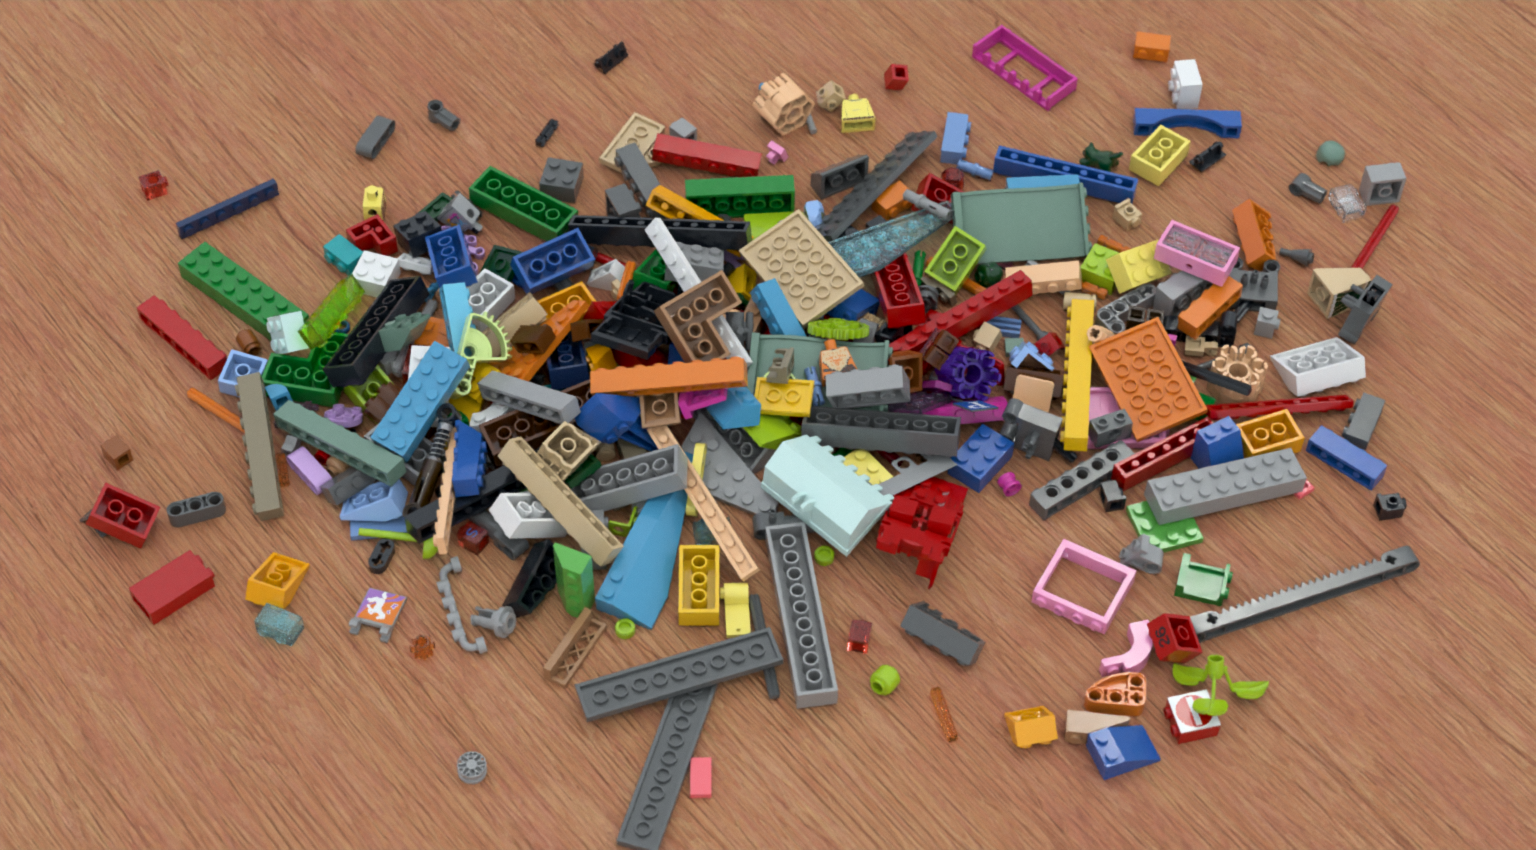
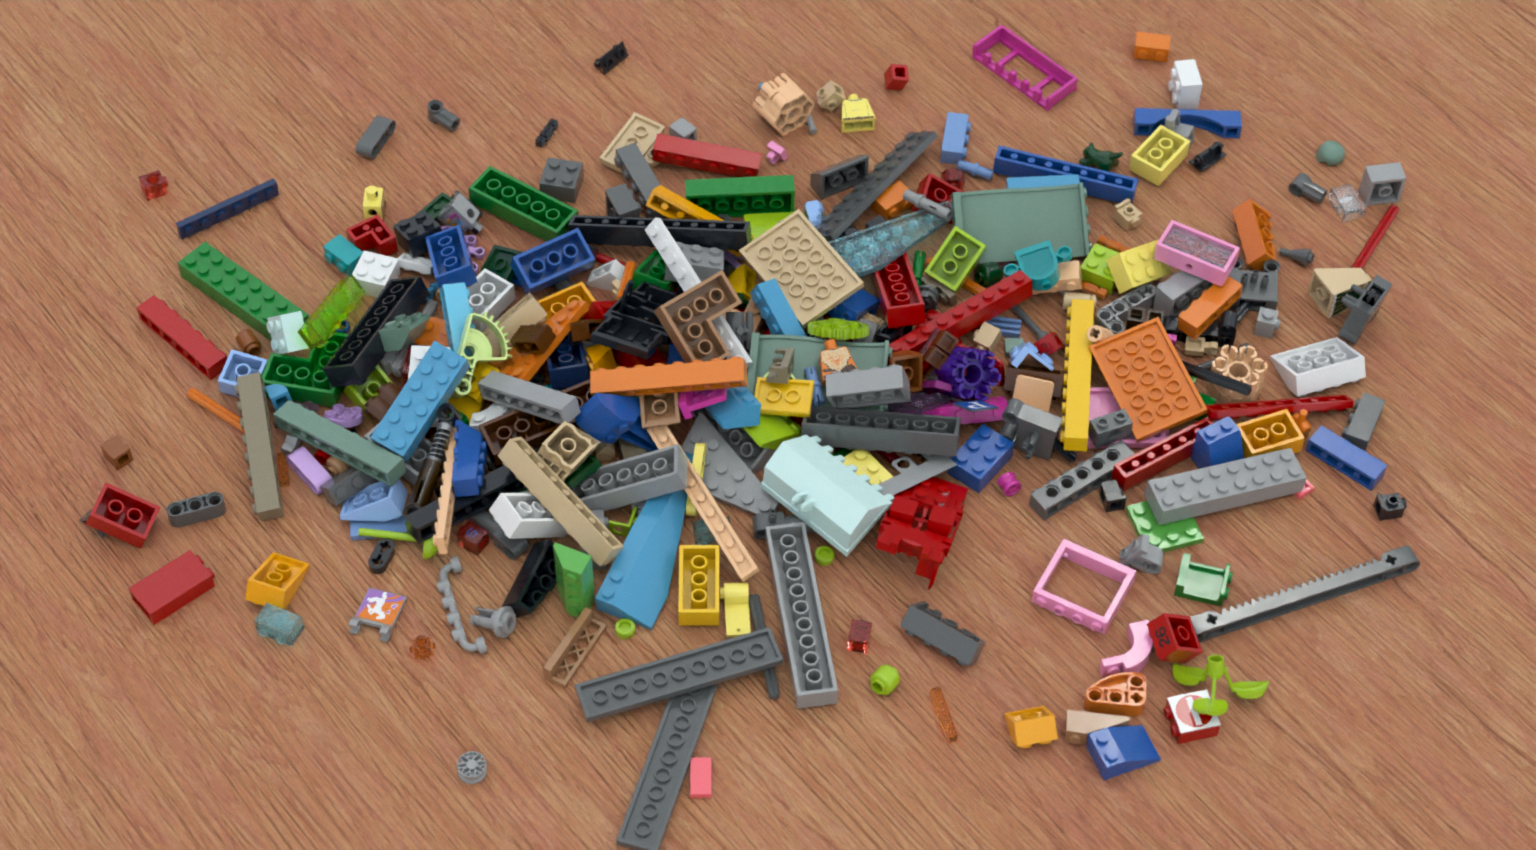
(1040, 264): none -> teal piece
(1173, 123): none -> light grey brick
(1302, 423): none -> orange piece

